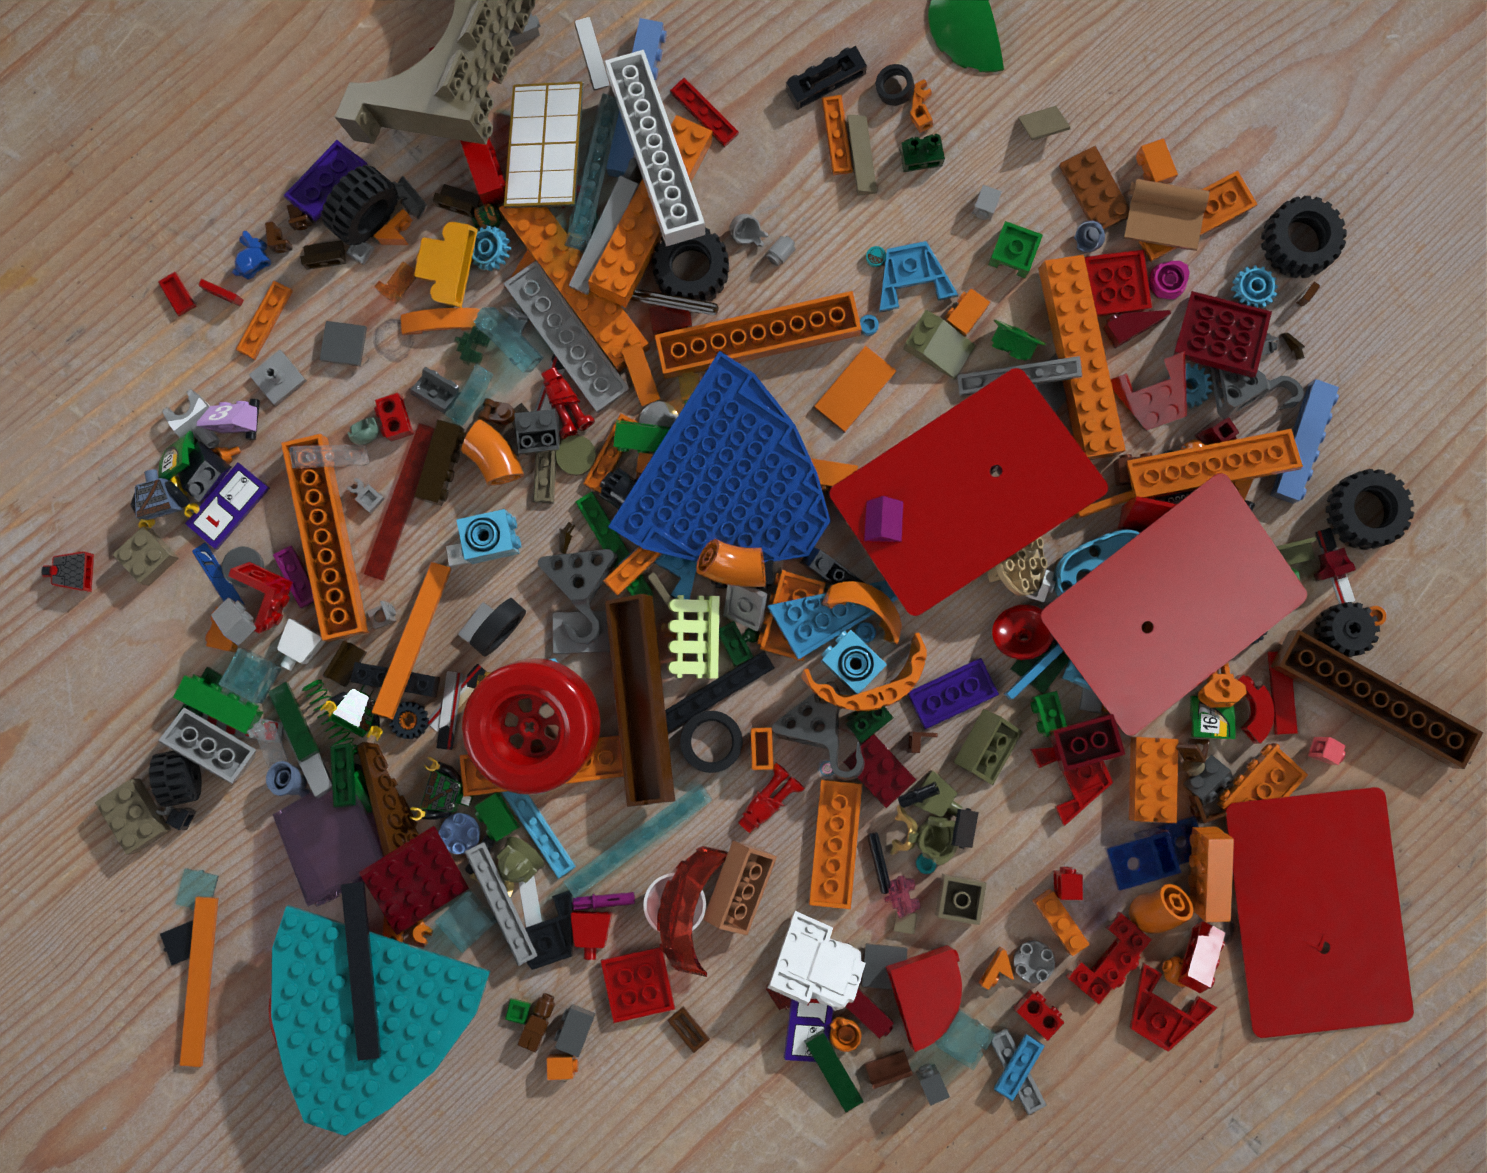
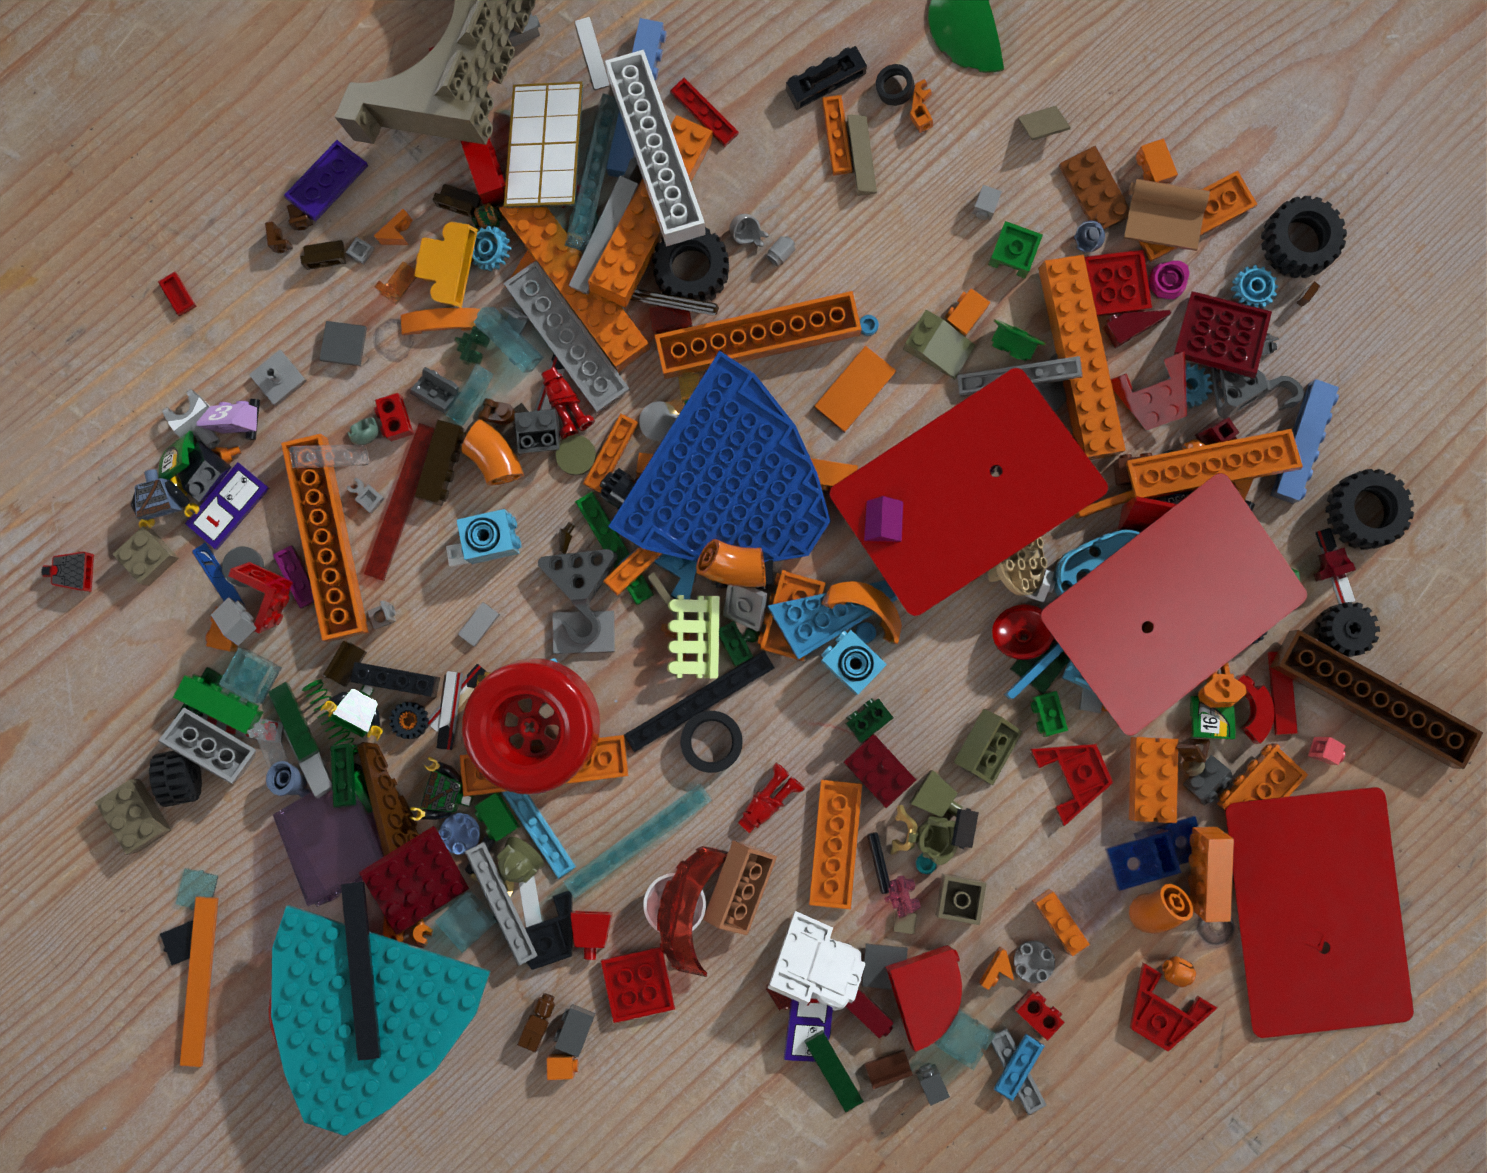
(178, 817): black piece -> none
(220, 292): red tile -> none
(252, 258): blue animal -> none
(264, 320): orange tile -> none
(298, 644): white torso -> none
(359, 205): black tyre -> none
(410, 198): dark grey hinge -> none
(411, 641): orange tile -> none
(497, 627): black tyre -> none
(518, 1011): green tile -> none
(544, 477): dark tan tile -> none
(600, 901): magenta axle -> none
(638, 436): green brick -> none
(639, 701): reddish brown piece -> none
(640, 374): orange tile -> none
(677, 1014): reddish brown tile -> none
(762, 748): orange brick -> none
(805, 732): dark grey piece -> none
(824, 769): clear tile -> none
(827, 568): black slope -> none
(845, 1034): orange piece -> none
(876, 256): teal tile -> none
(880, 696): orange windscreen -> none
(909, 267): dark azure wing -> none
(914, 742): copper panel -> none
(918, 795): black axle -> none
(922, 153): dark green brick -> none
(952, 693): dark purple tile -> none
(1068, 884): red brick -> none
(1087, 742): dark red brick -> none
(1114, 963): red bracket -> none
(1197, 811): reddish brown bracket -> none
(1202, 957): brick -> none
(1294, 345): dark brown bar -> none
(1297, 551): olive panel -> none
(1380, 614): orange tile -> none

